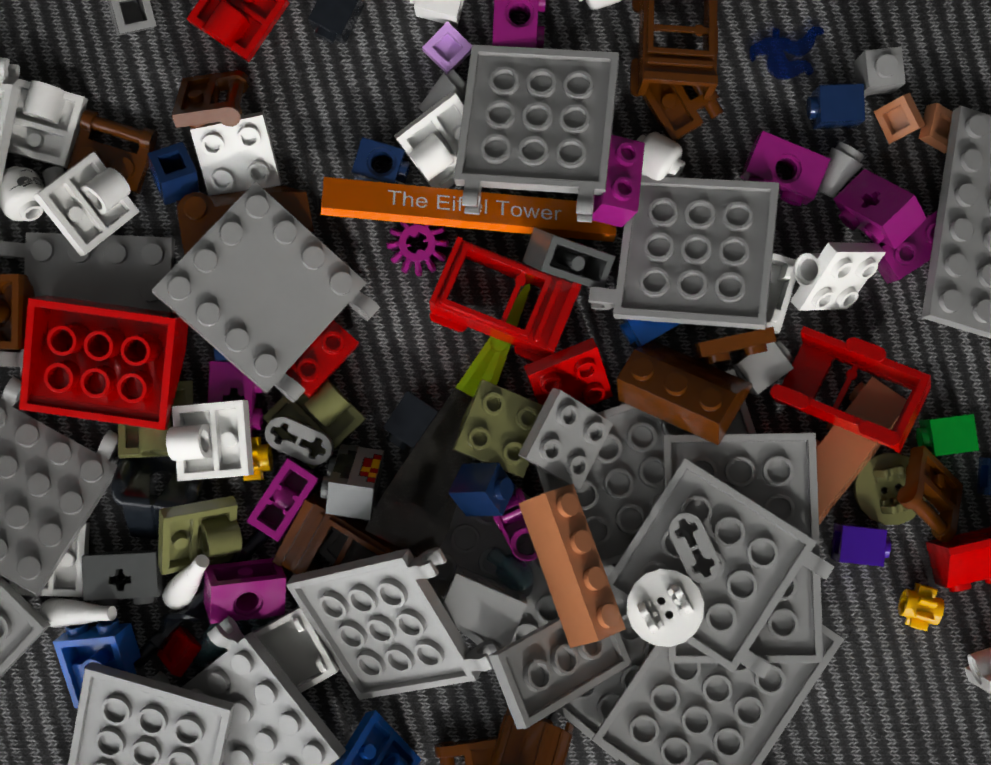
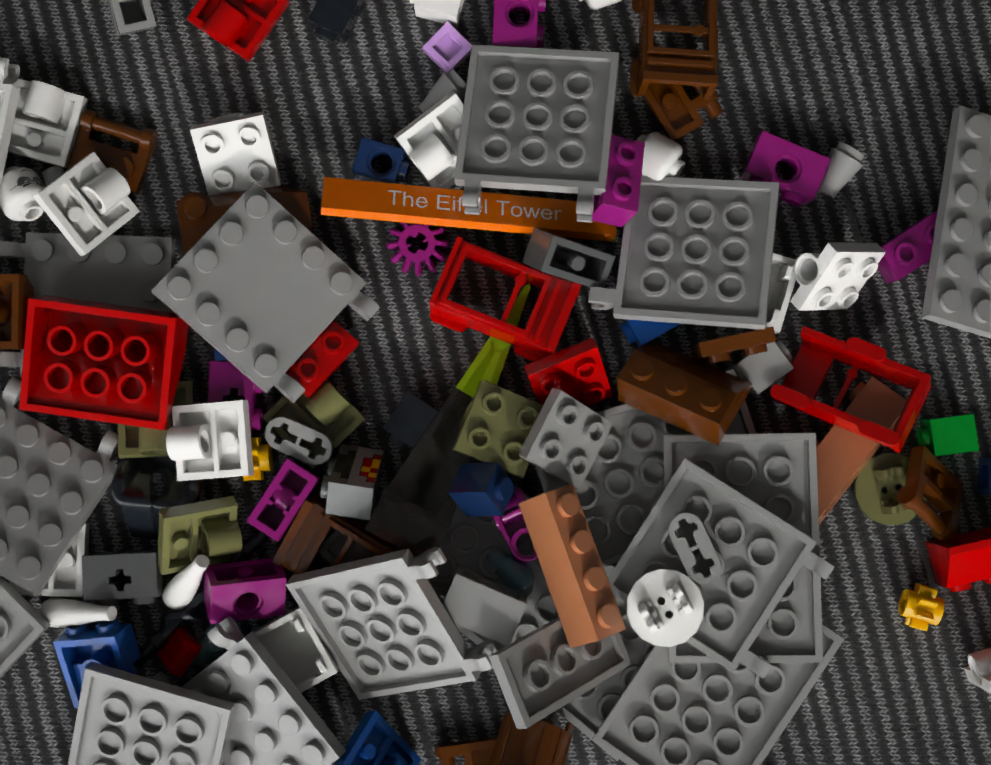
(173, 172): dark blue brick -> none
(199, 96): reddish brown plate -> none
(777, 62): clear blue piece -> none
(836, 106): dark blue brick -> none
(860, 544): dark purple brick -> none
(879, 209): magenta brick -> none
(880, 70): light grey brick -> none
(899, 118): nougat plate -> none
(937, 127): nougat plate -> none

